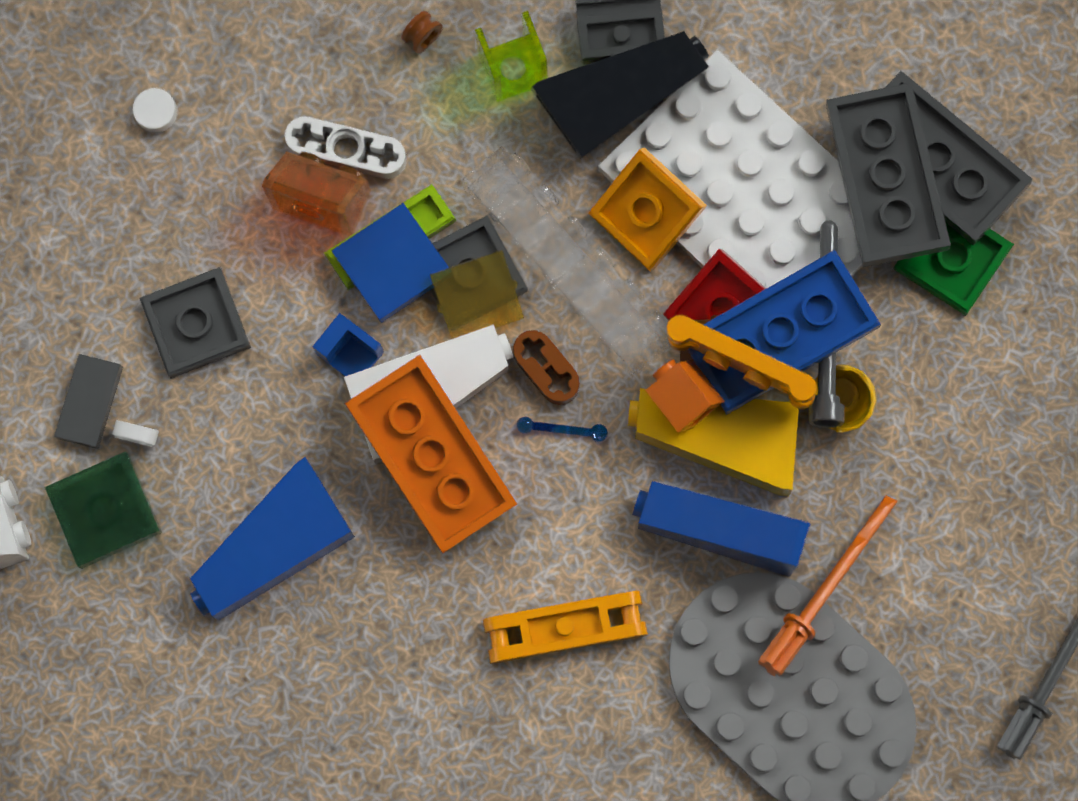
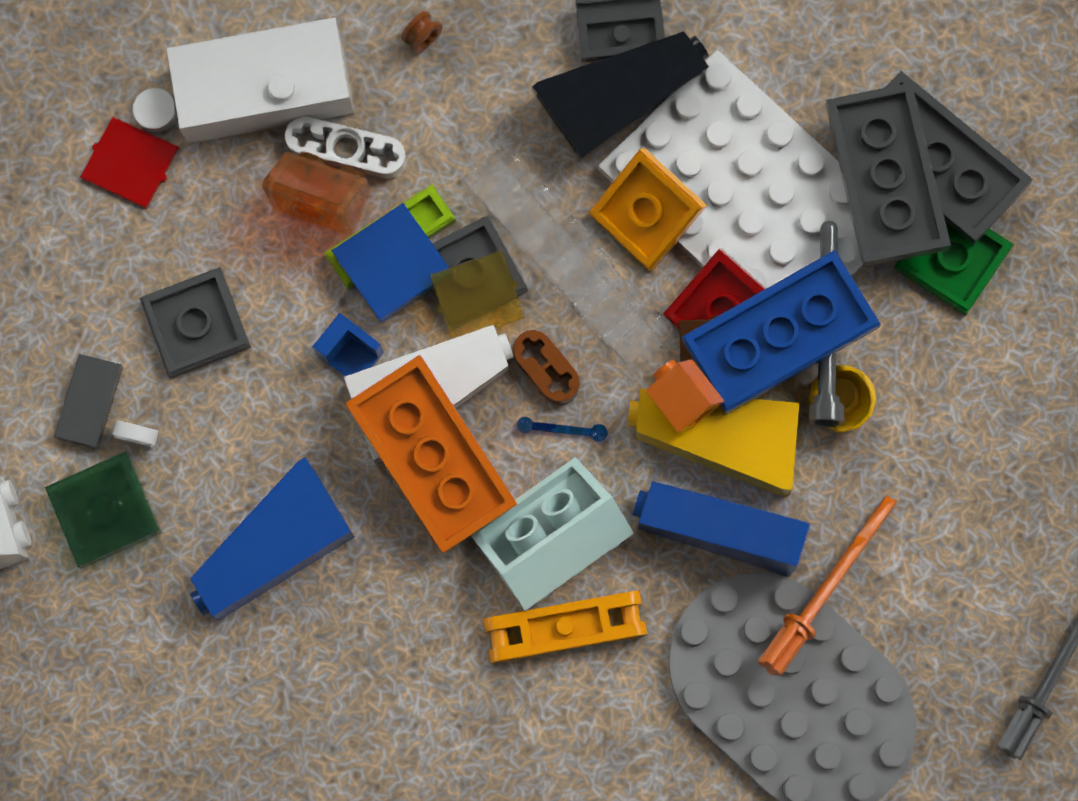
(129, 162): none -> red piece
(259, 80): none -> white brick
(526, 48): clear neon green piece -> none
(552, 533): none -> light aqua slope
(758, 367): light orange plate -> none

